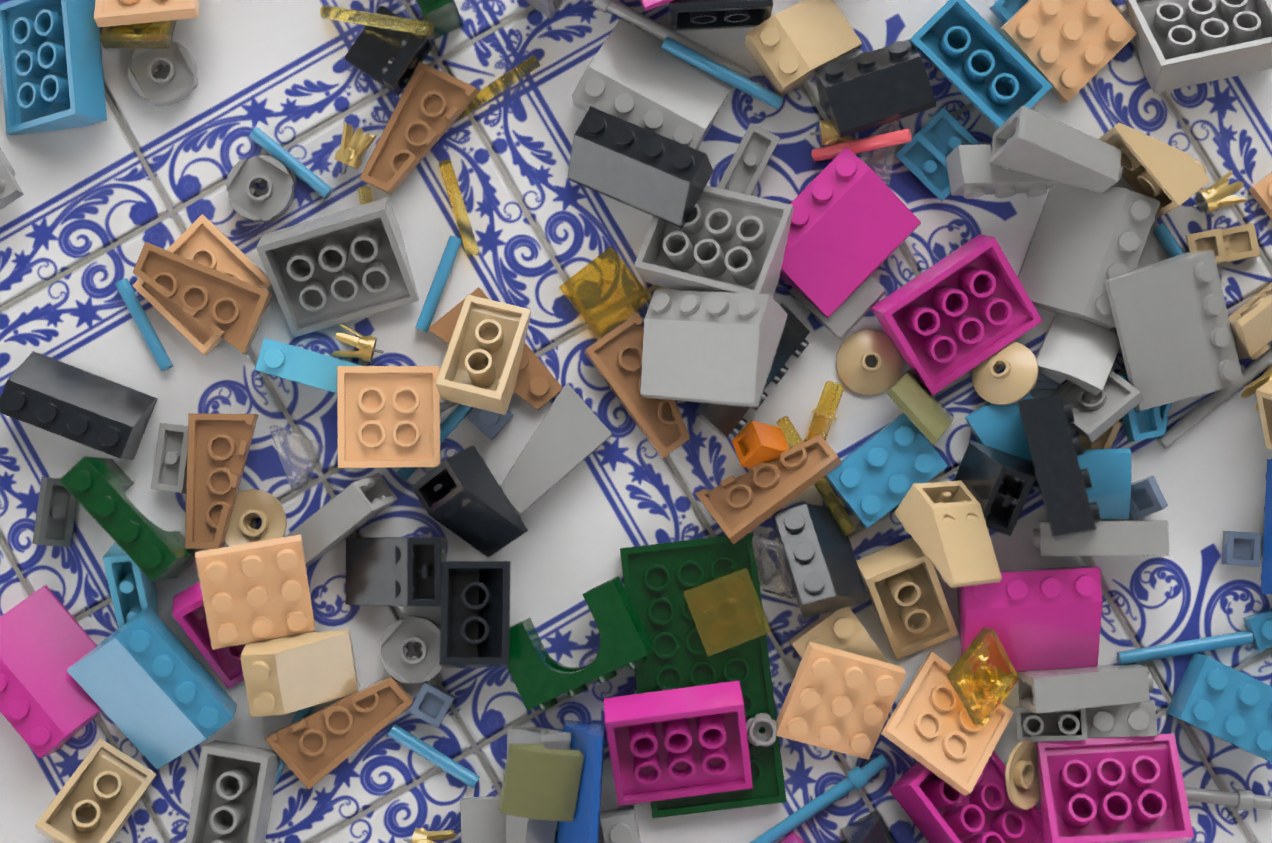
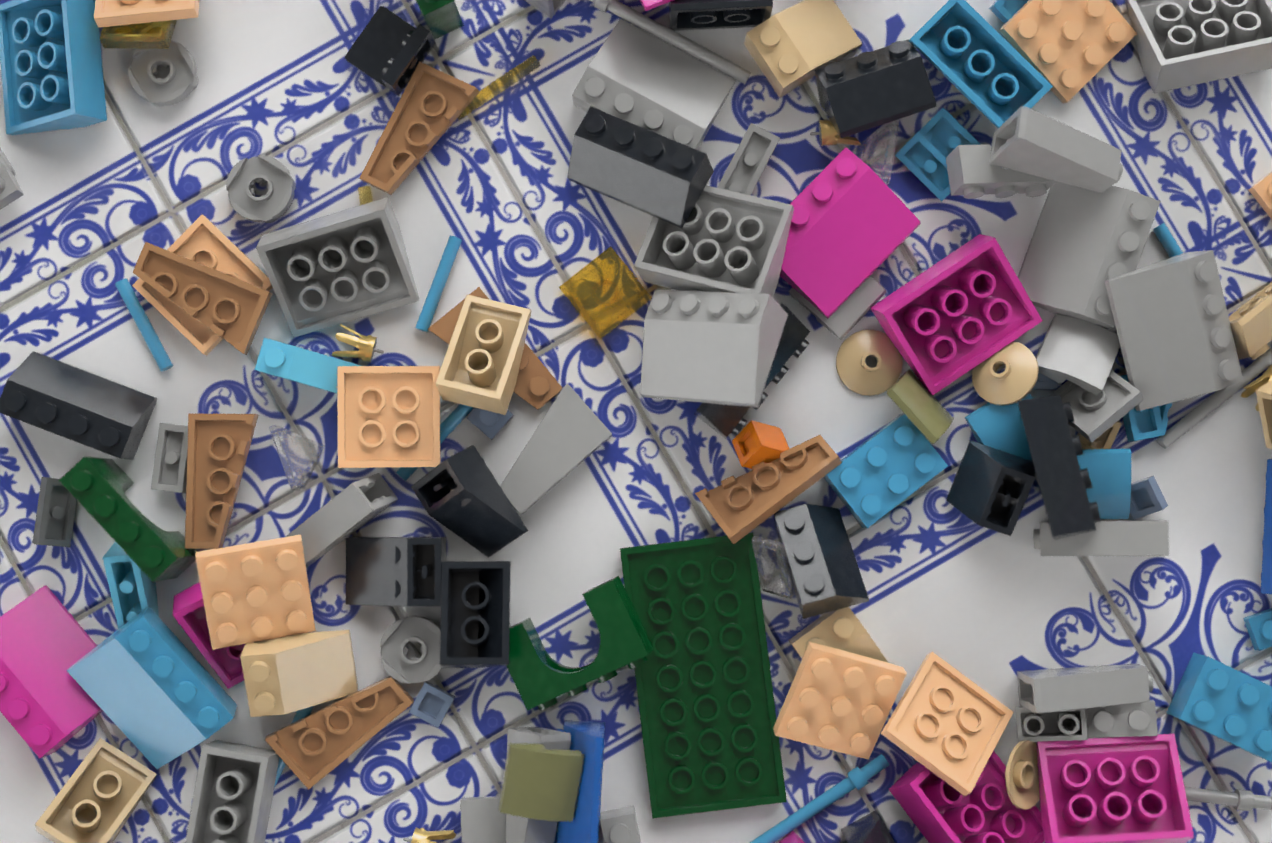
(247, 507): tan dish -> none
(291, 163): dark azure bar -> none
(353, 147): pearl gold piece -> none
(377, 20): clear yellow bar -> none
(433, 756): dark azure bar -> none
(459, 208): clear yellow bar -> none
(620, 365): medium nougat wing -> none
(678, 743): dark pink slope -> none
(722, 73): dark azure bar -> none
(727, 611): clear yellow plate -> none
(764, 739): light grey plate -> none
(822, 485): clear yellow bar -> none
(825, 410): clear yellow axle -> none
(863, 144): coral bar -> none
(907, 598): tan slope -> none
(950, 532): tan slope -> none
(983, 676): clear yellow plate -> none
(1039, 616): dark pink slope -> none
(1156, 167): tan slope -> none
(1185, 647): dark azure bar -> none
(1218, 195): pearl gold piece -> none
(1227, 244): tan slope -> none
(1241, 548): sand blue plate -> none

